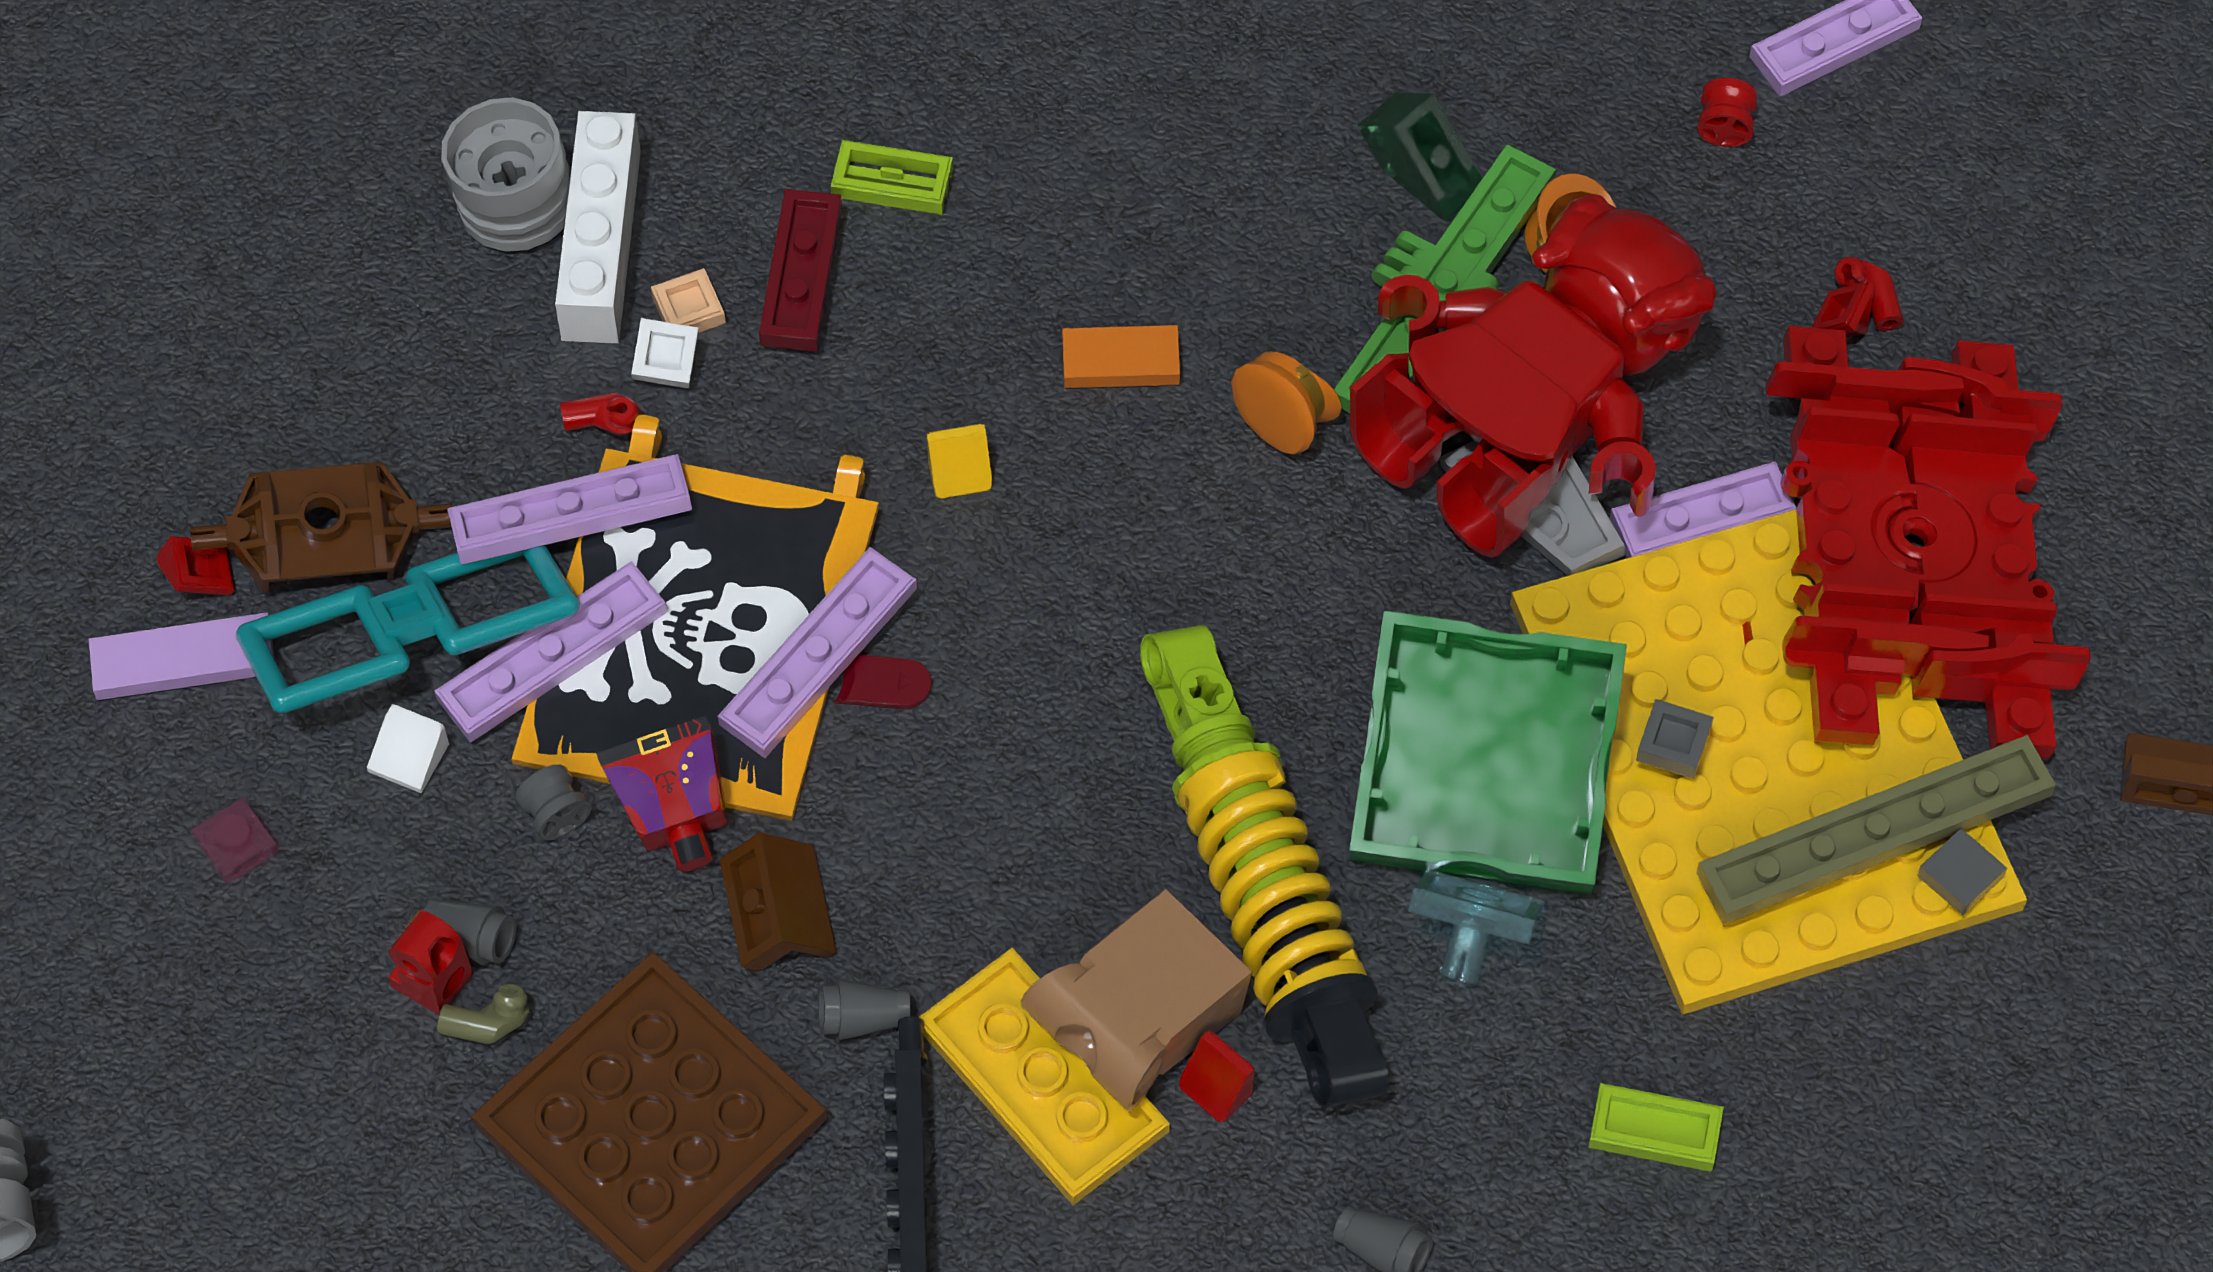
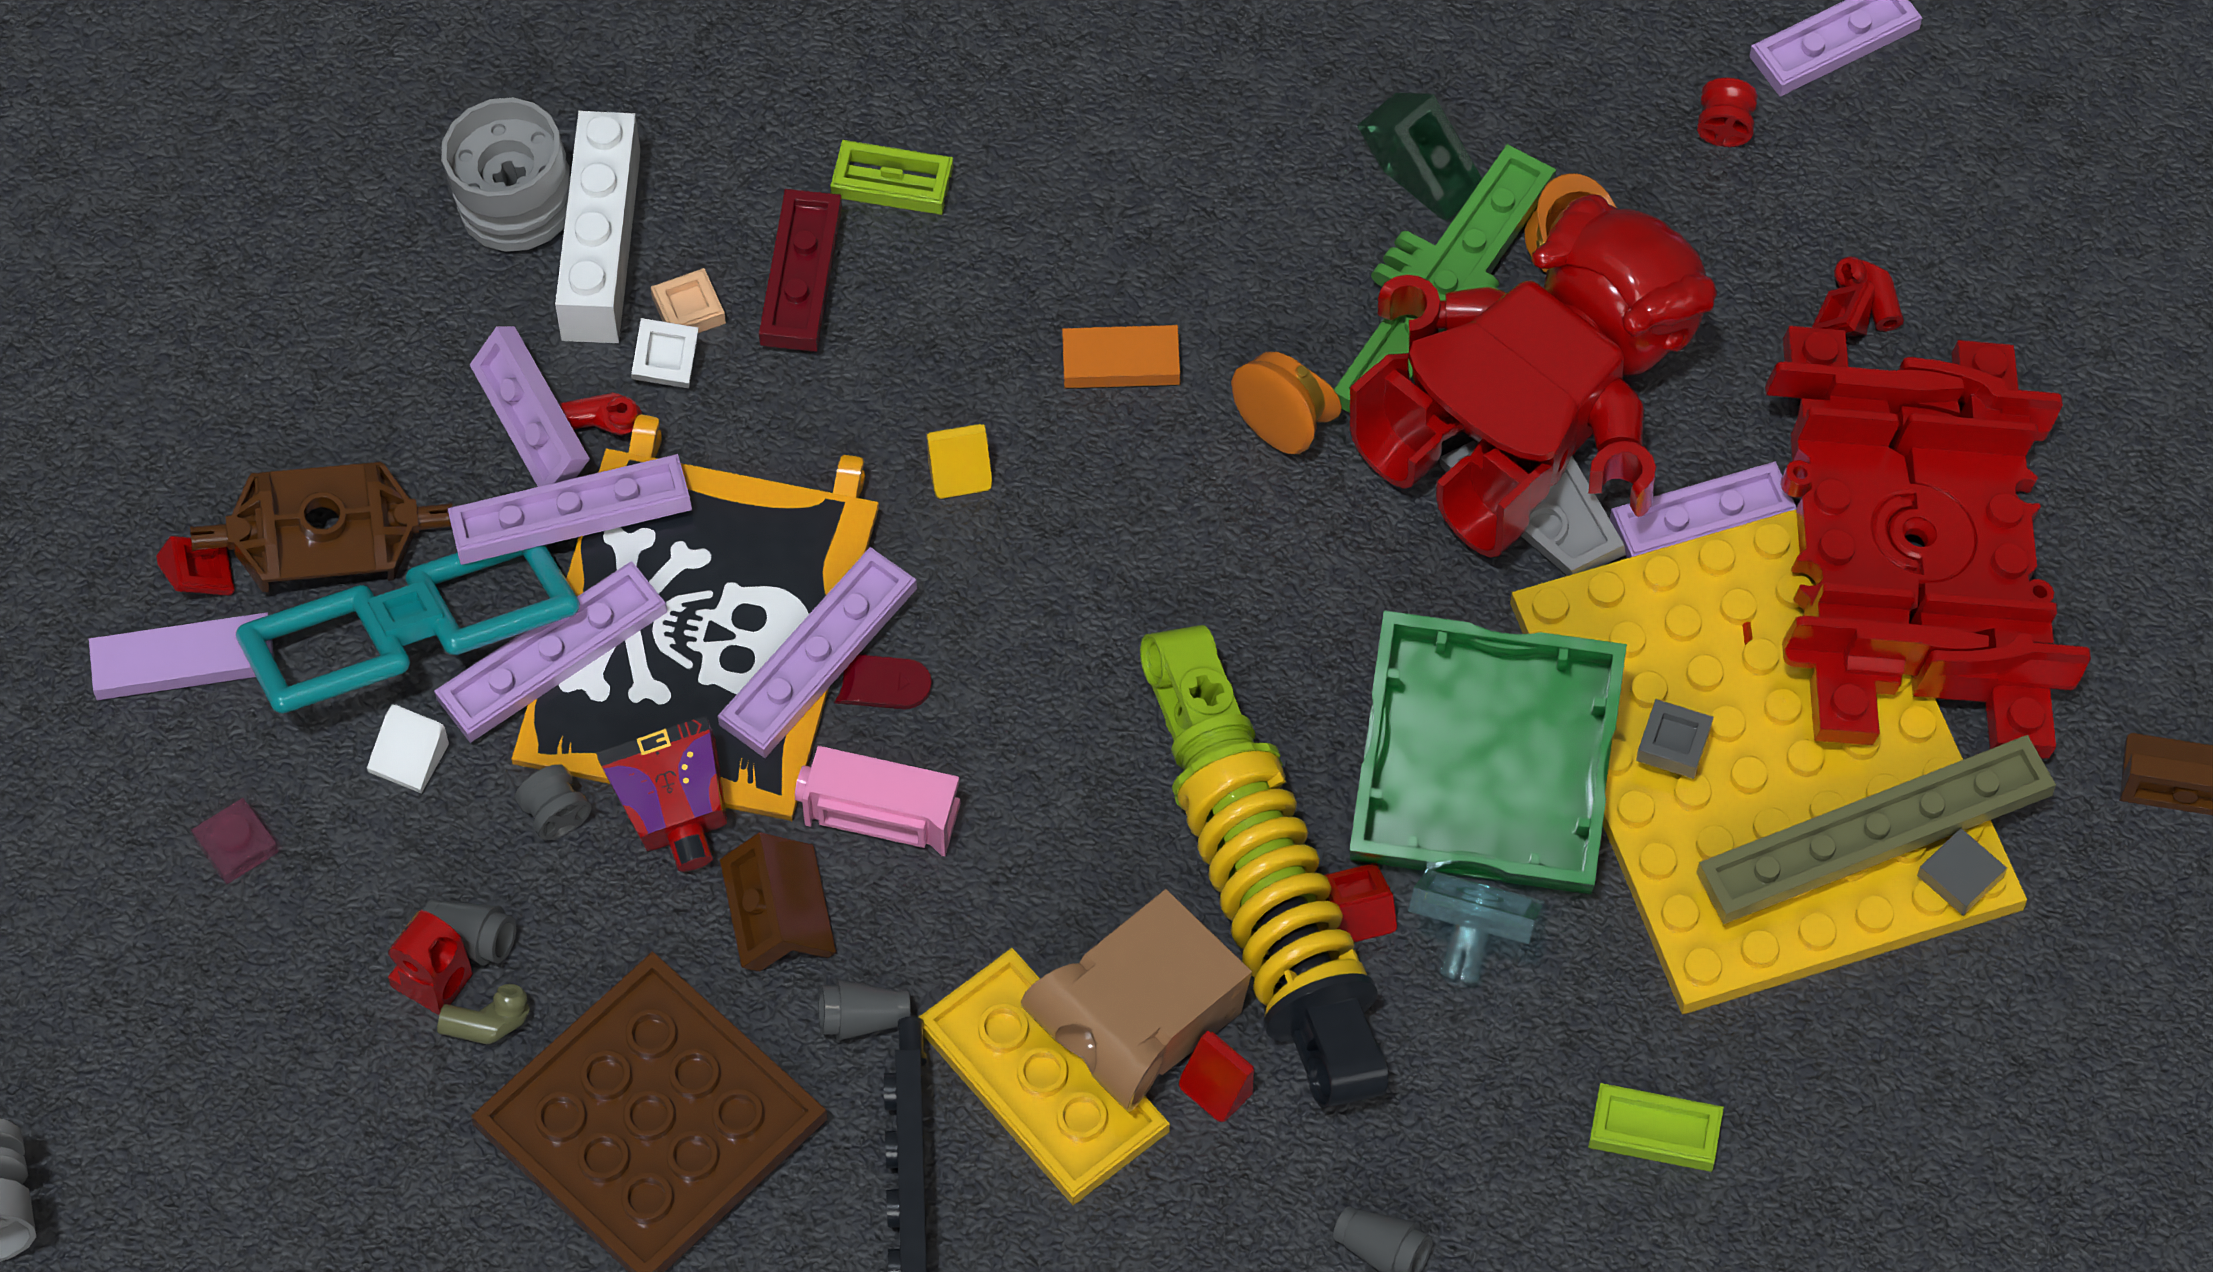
(528, 408): none -> lavender plate
(879, 798): none -> bright pink window
(1364, 901): none -> red slope

